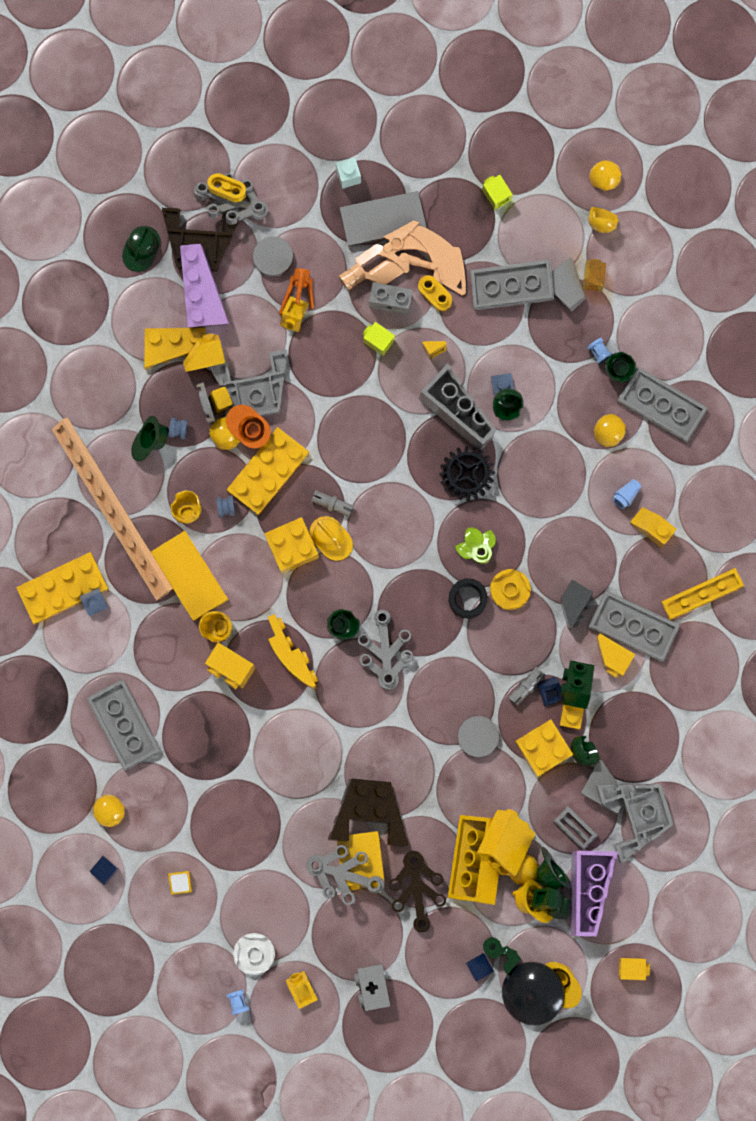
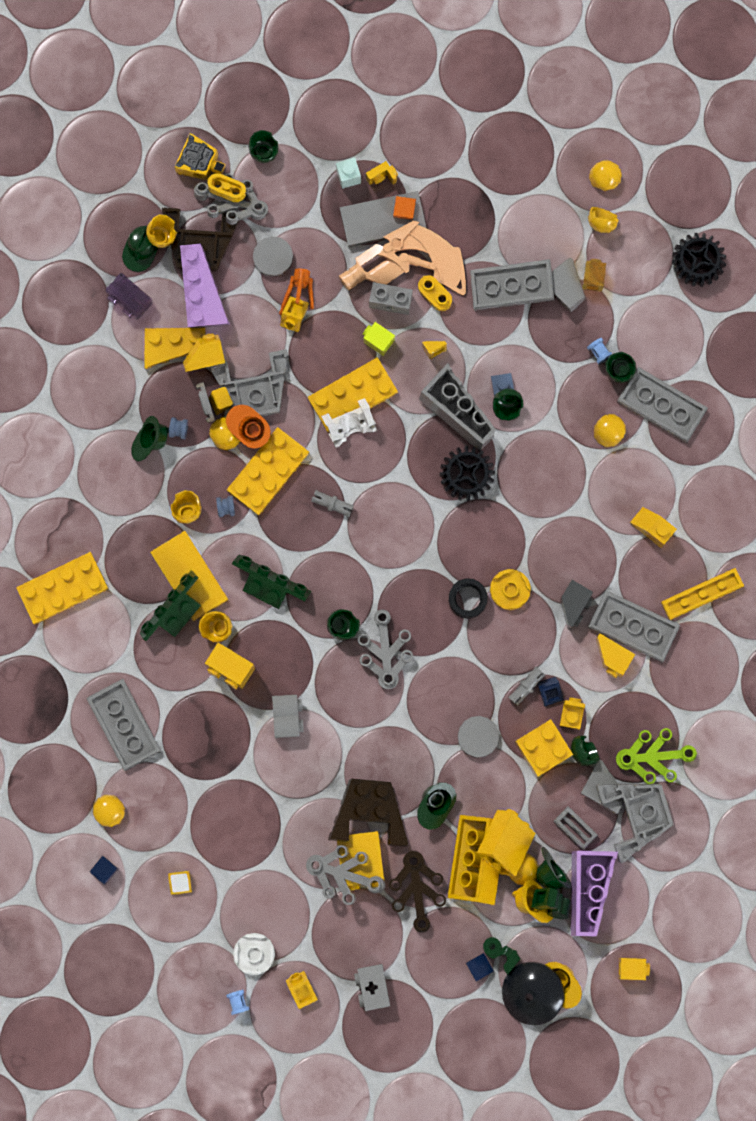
(93, 602): sand blue plate -> none
(112, 509): light nougat plate -> none
(128, 296): none -> clear purple brick
(161, 231): none -> yellow hair
(175, 610): none -> dark green bracket
(198, 159): none -> torso
(263, 146): none -> dark green hair
(267, 584): none -> dark green bracket
(286, 716): none -> light grey brick
(291, 545): yellow brick -> none
(293, 660): yellow slope -> none
(331, 538): yellow piece -> none
(343, 395): none -> yellow plate
(354, 421): none -> white piece
(378, 174): none -> yellow bracket
(404, 208): none -> orange tile
(436, 805): none -> dark green piece
(476, 542): lime plate -> none
(496, 191): neon yellow brick -> none
(578, 684): dark green brick -> none
(626, 494): light blue cone -> none
(653, 757): none -> lime plant
(692, 255): none -> black gear

